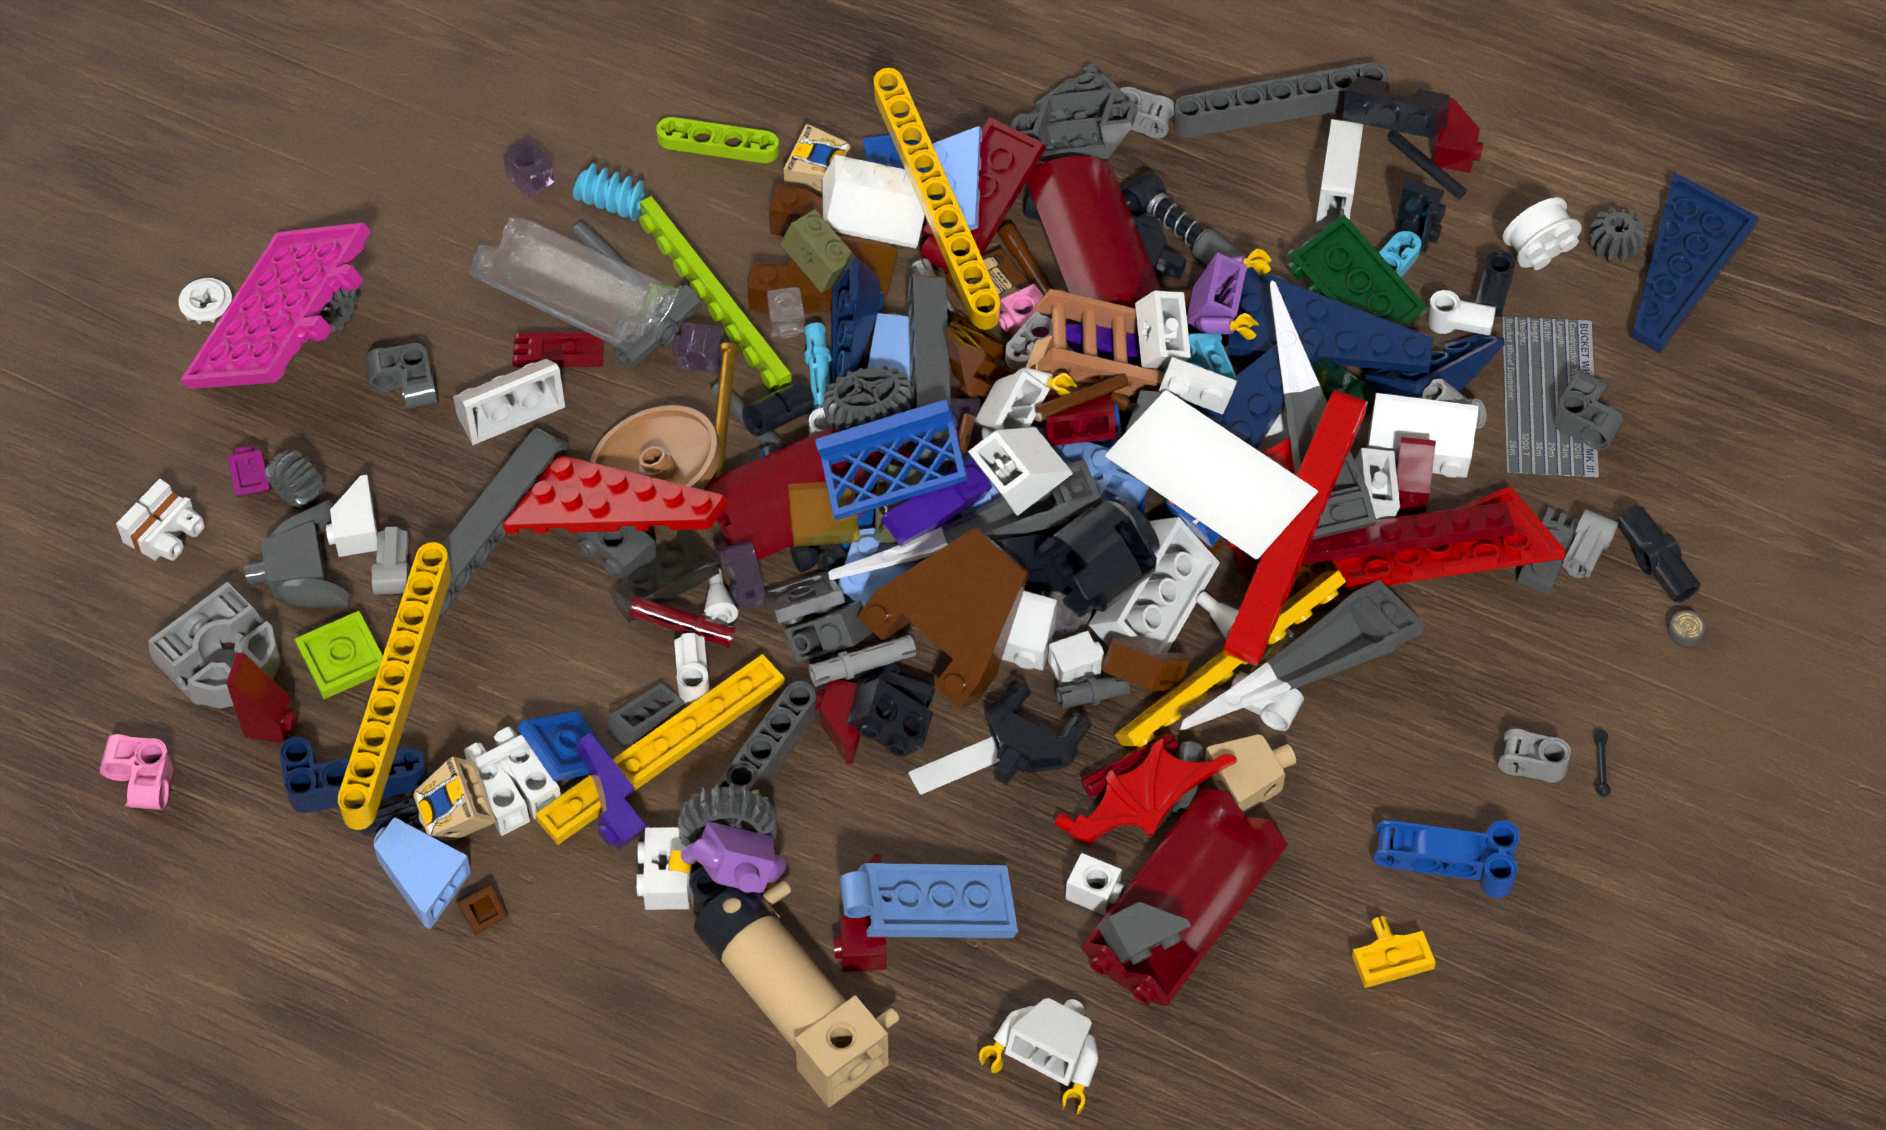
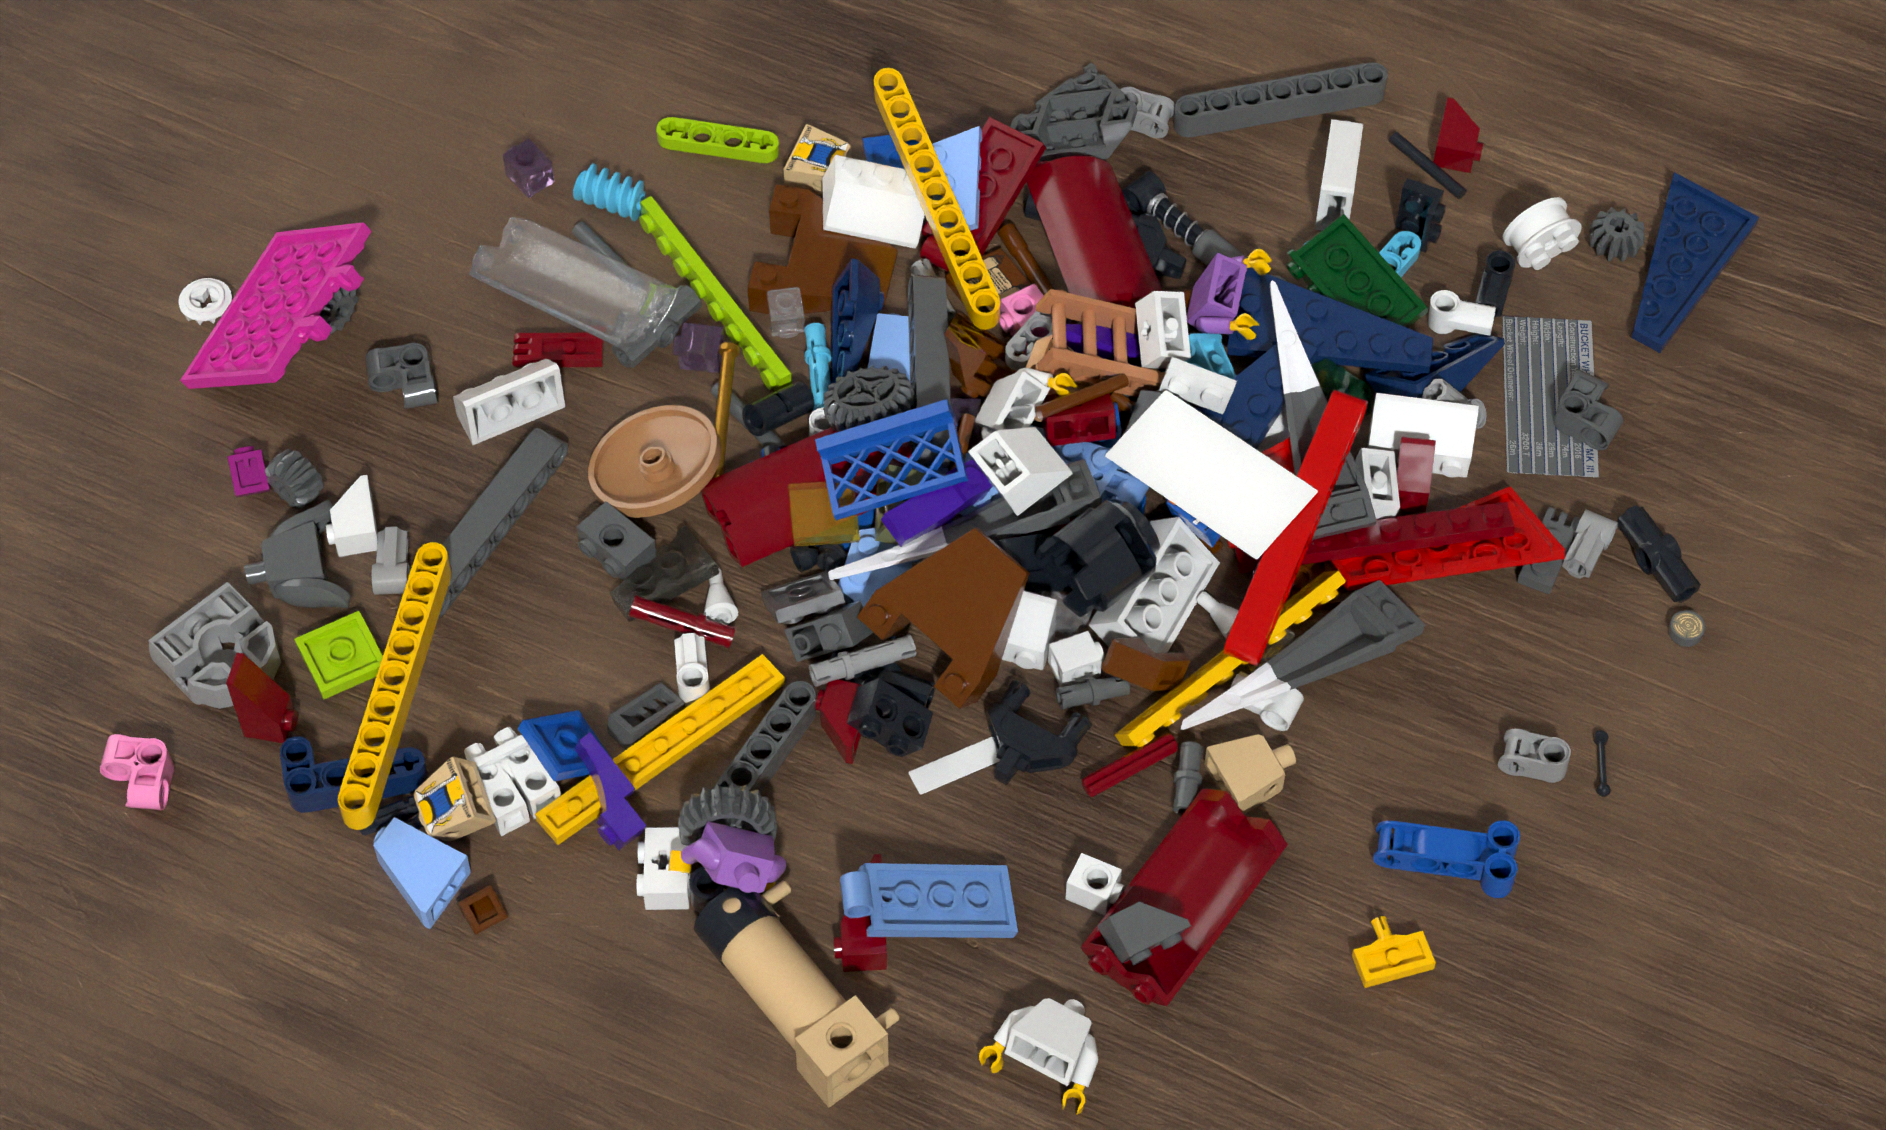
(158, 521): white hips -> none
(604, 498): wing -> none
(744, 574): clear purple leg -> none
(817, 250): olive brick -> none
(1142, 794): red animal -> none
(1415, 114): black arch -> none

